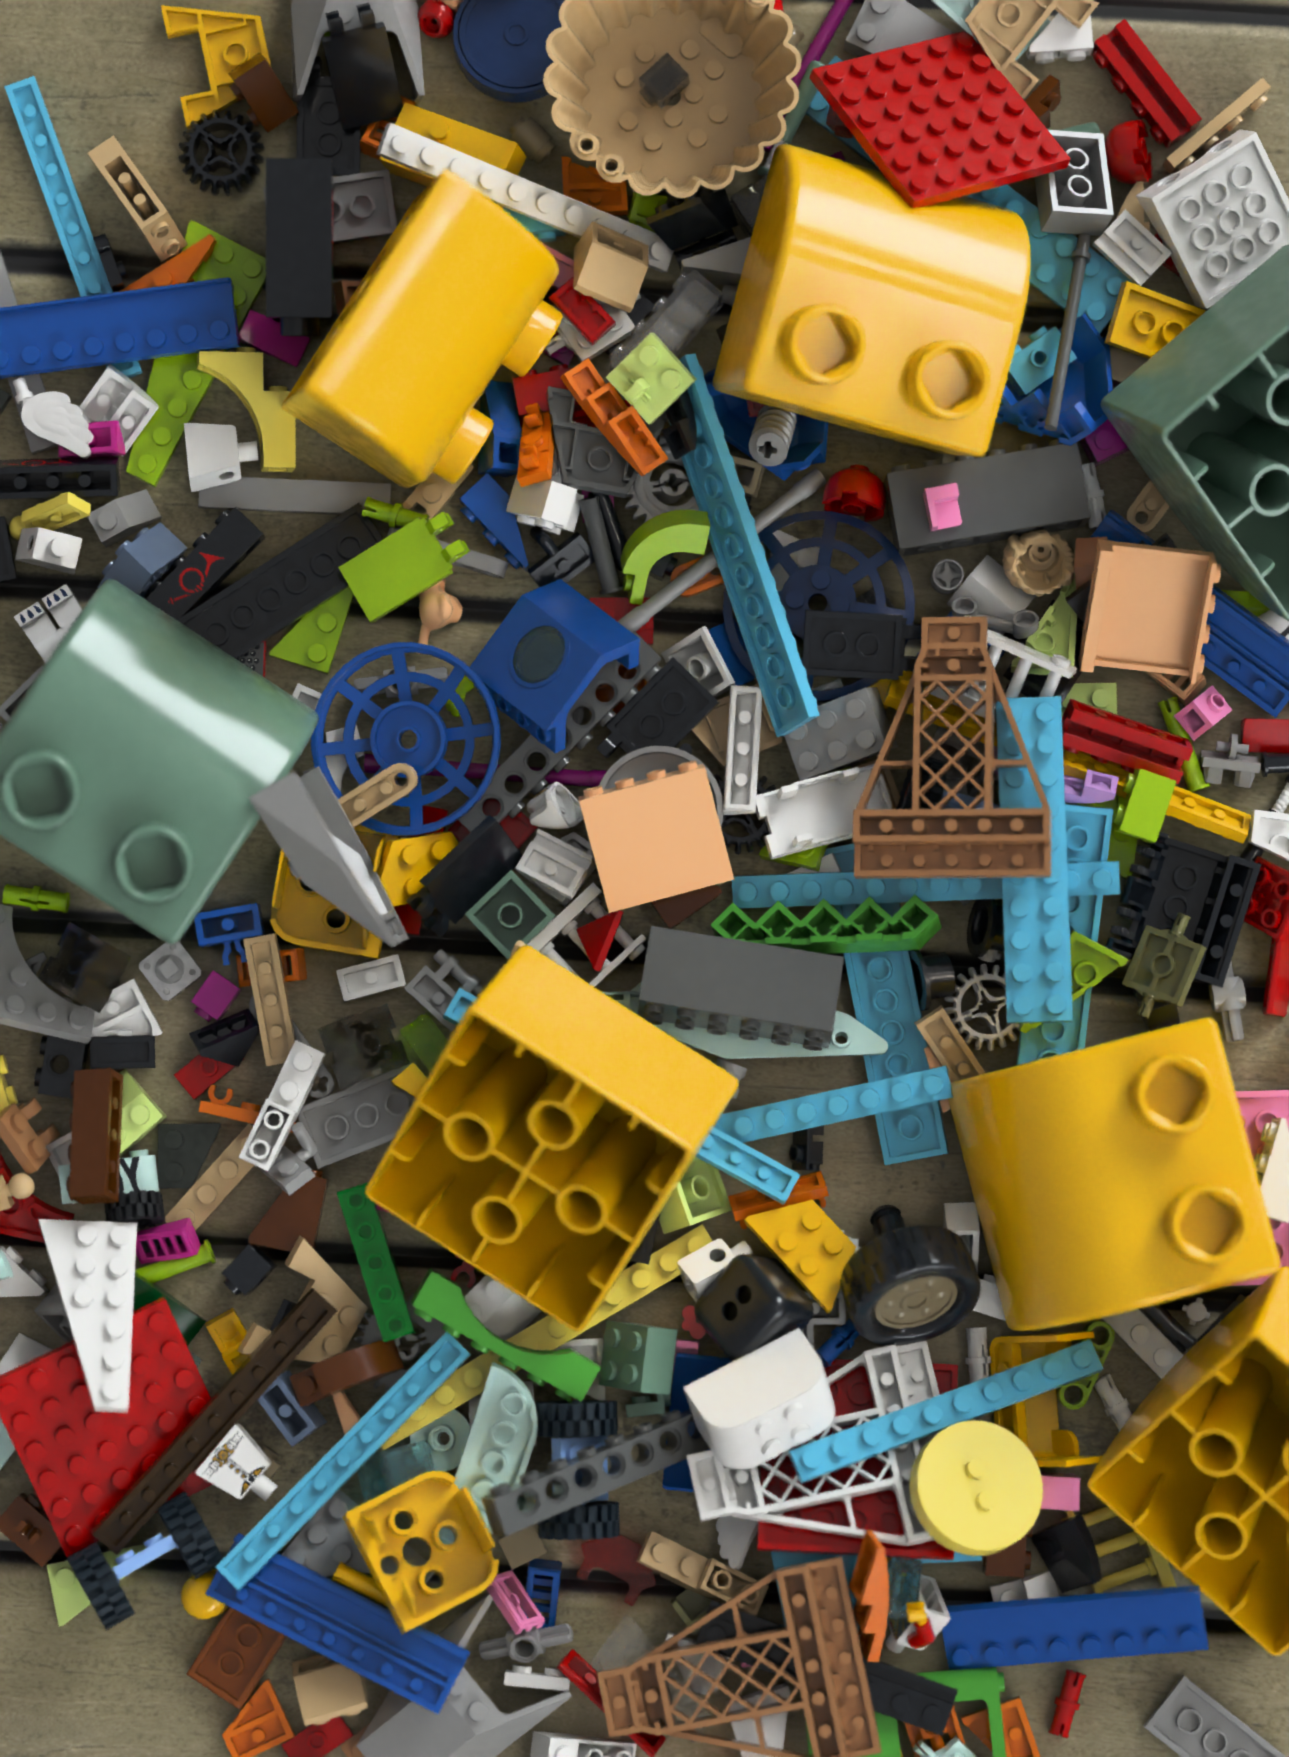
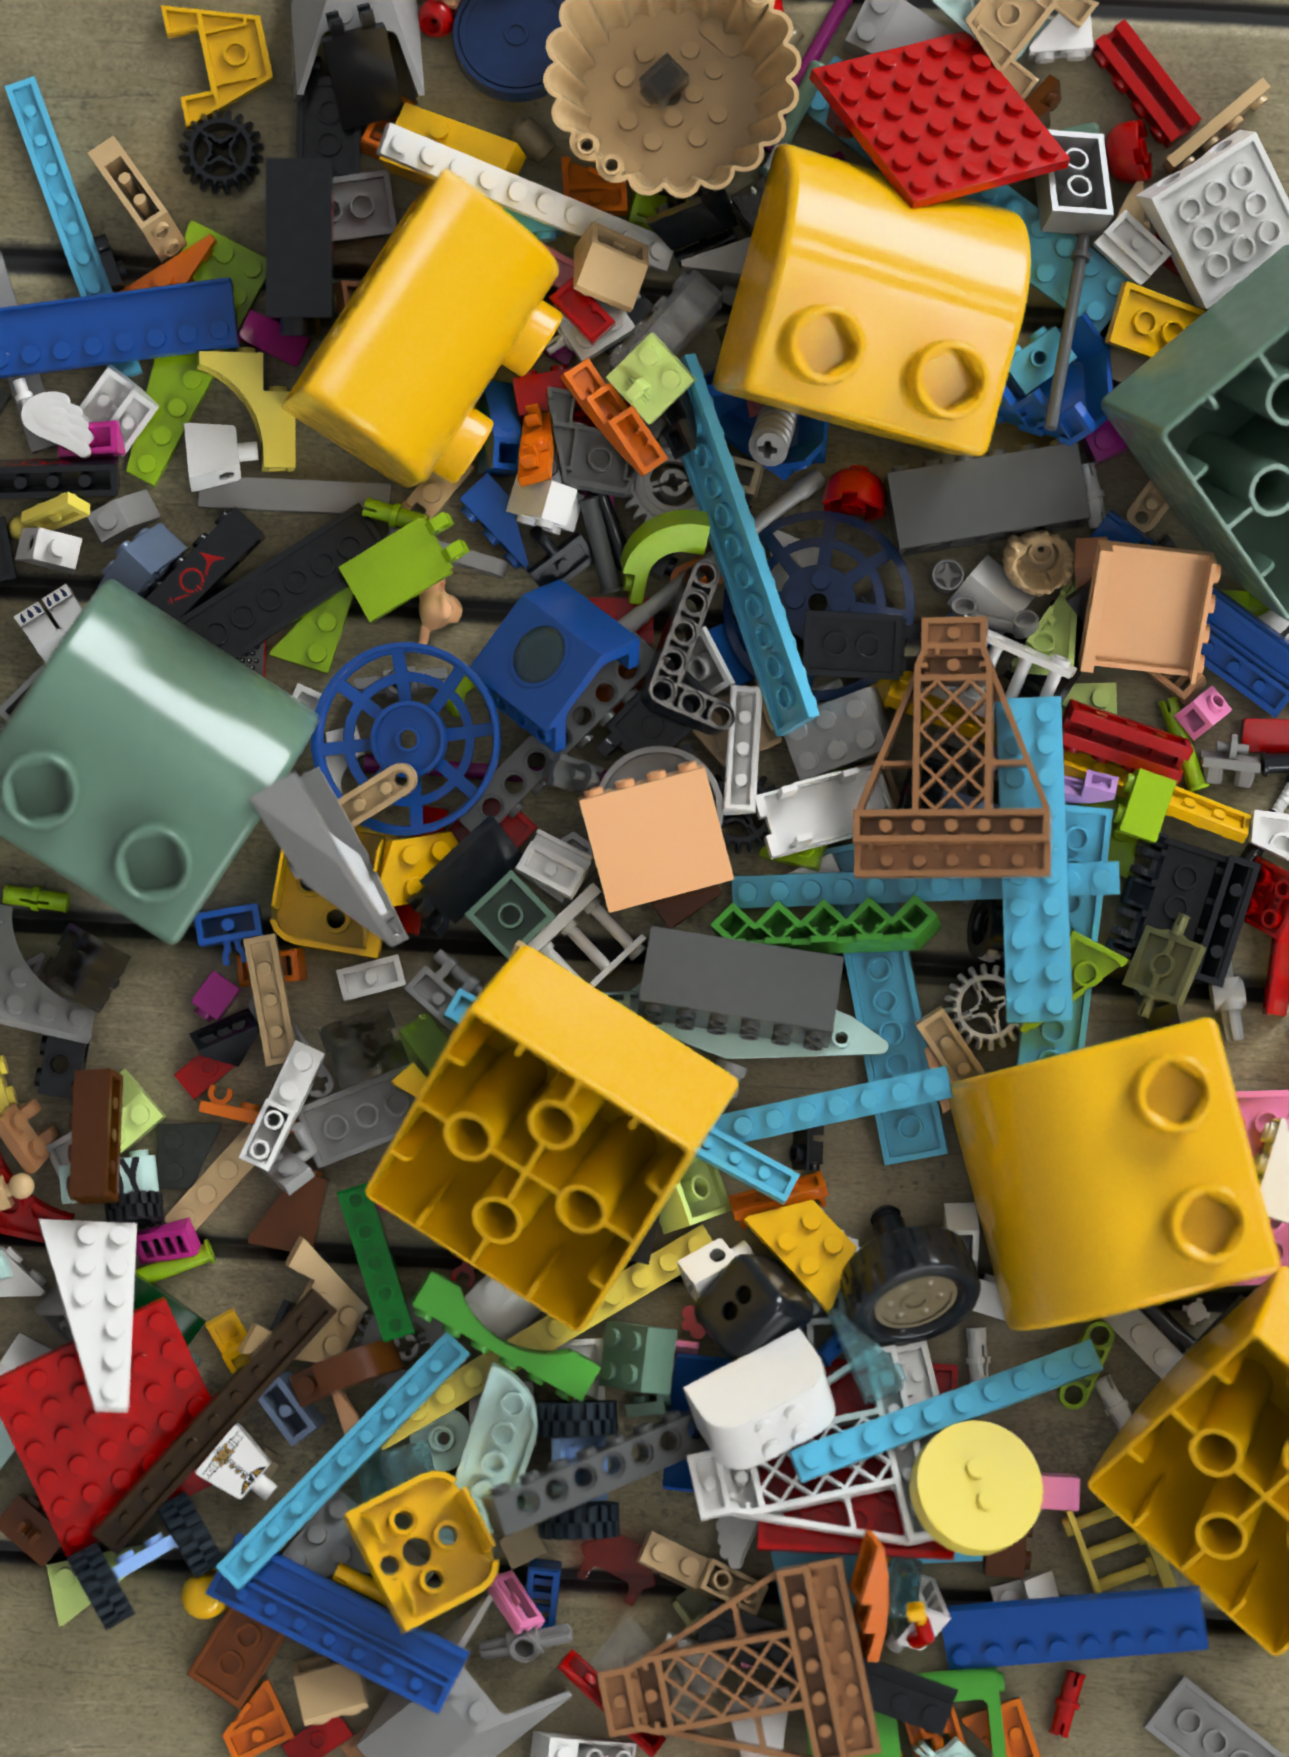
(122, 1052): black tile -> none
(125, 1014): white wing -> none
(170, 970): flat silver piece -> none
(248, 1270): black brick -> none
(262, 92): reddish brown brick -> none
(523, 1677): white plate -> none
(554, 808): white hat -> none
(571, 773): none -> dark grey hips
(598, 937): red slope -> none
(680, 653): none -> black beam
(869, 1363): none -> clear light blue slope
(933, 977): black piece -> none
(942, 506): bright pink panel -> none
(1036, 1418): yellow windscreen -> none
(1069, 1553): black plate -> none

